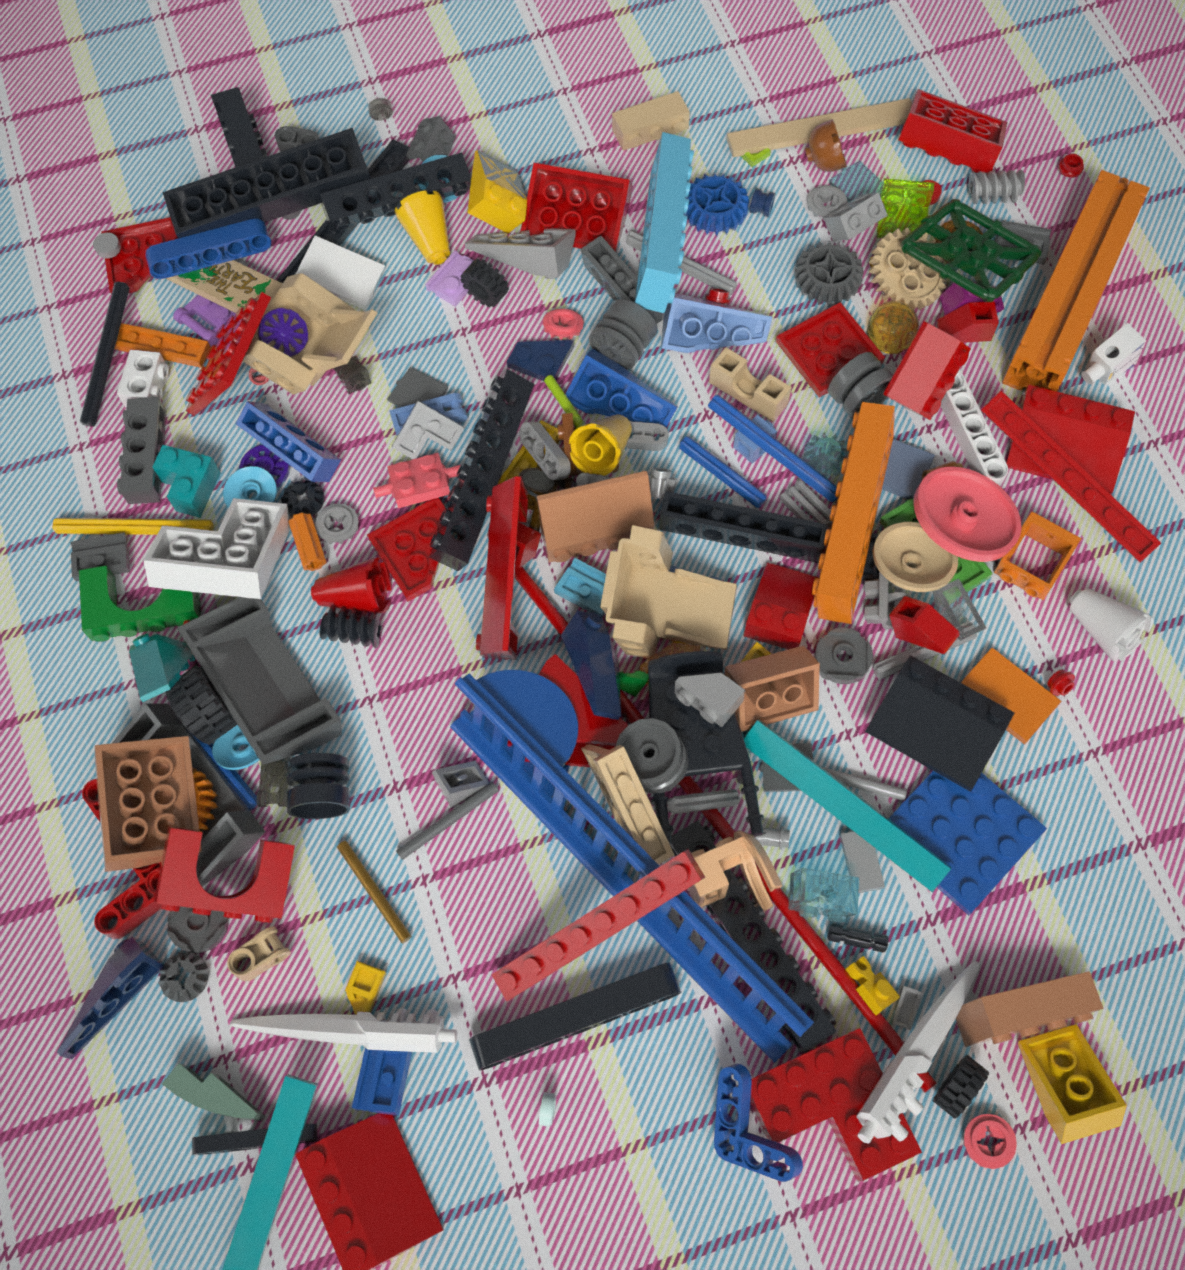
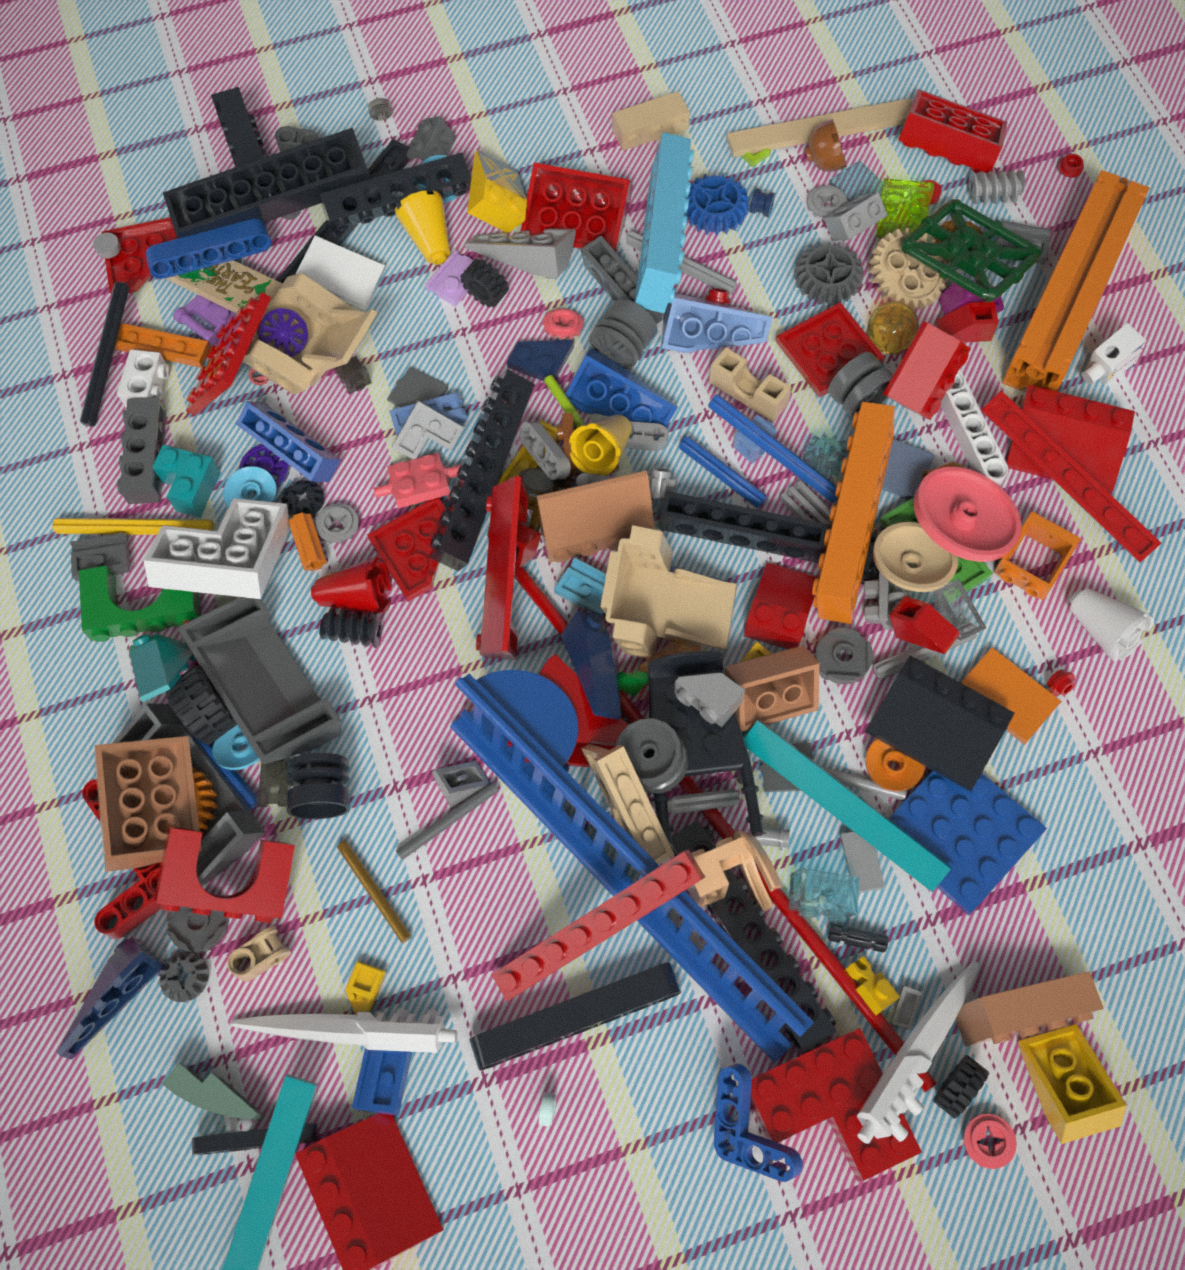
(902, 779): none -> orange dish

